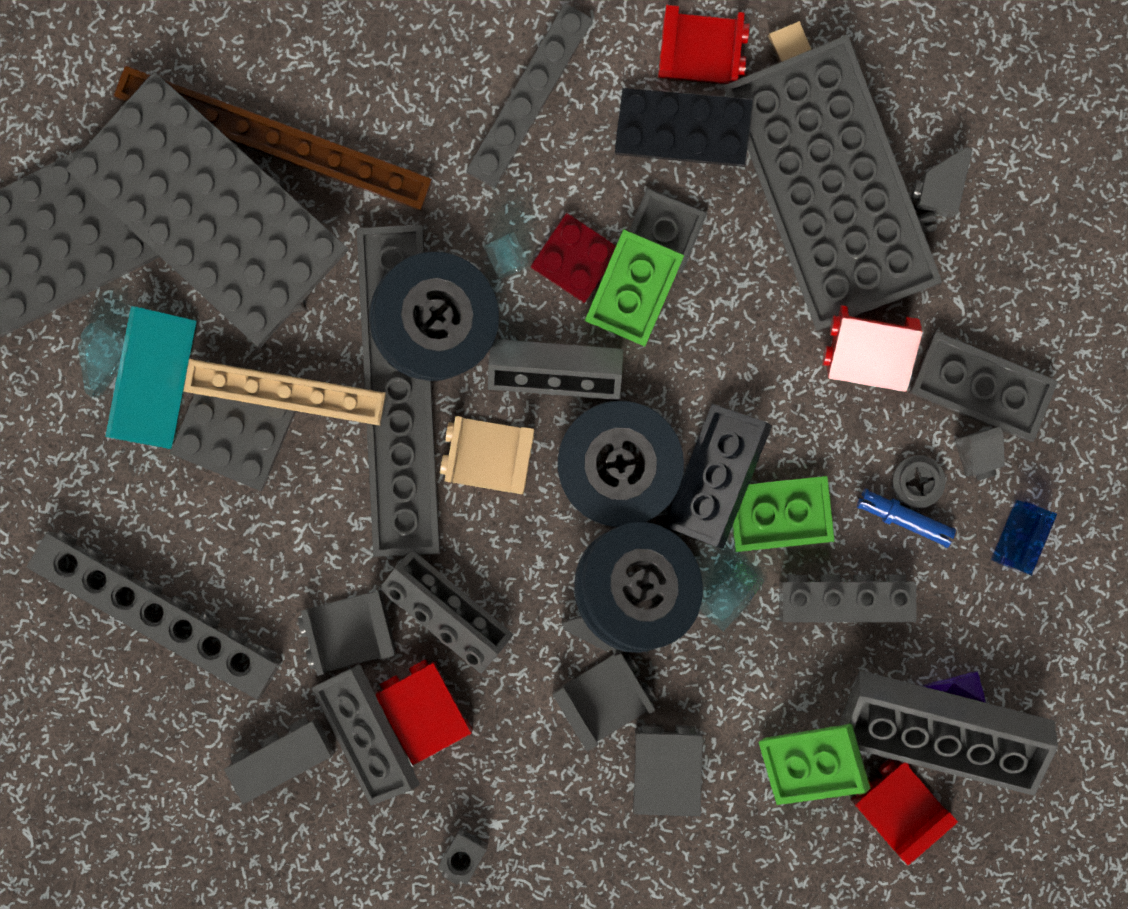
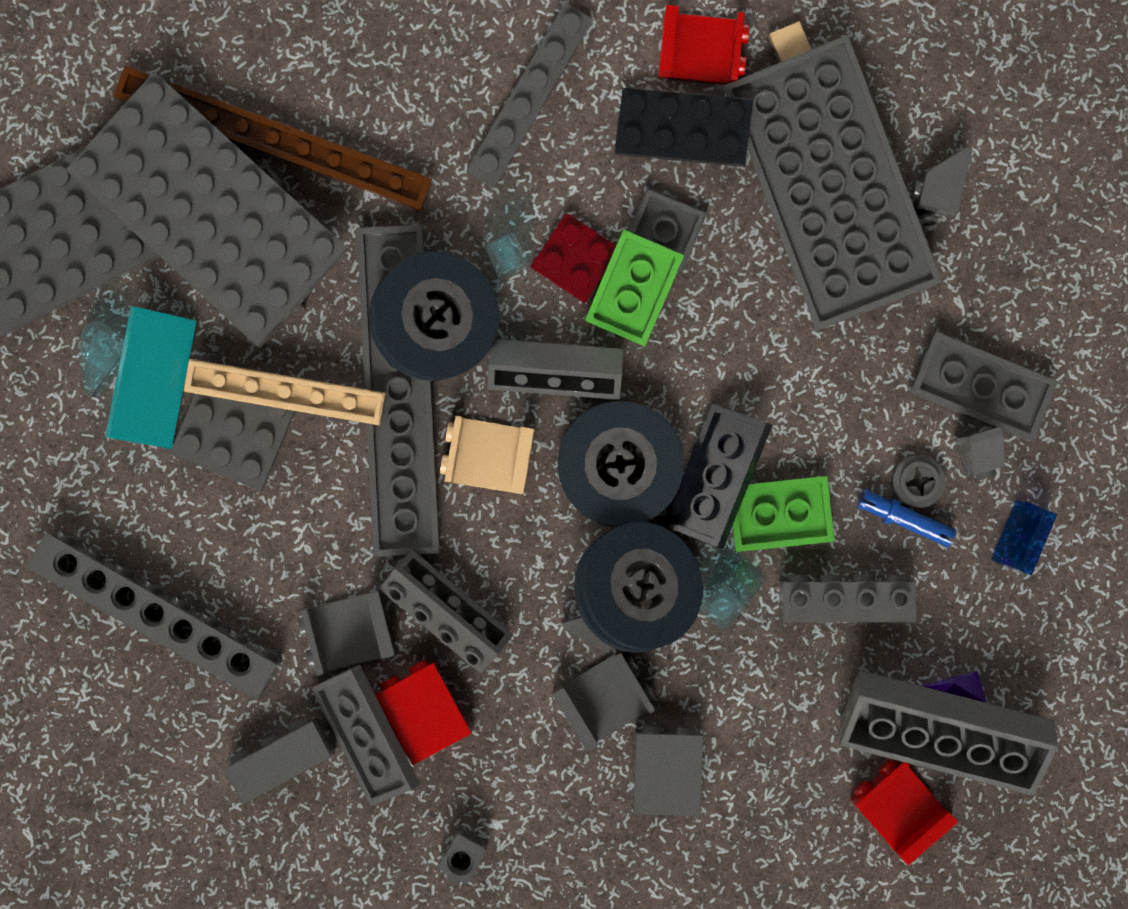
(814, 764): bright green plate -> none
(872, 351): panel -> none

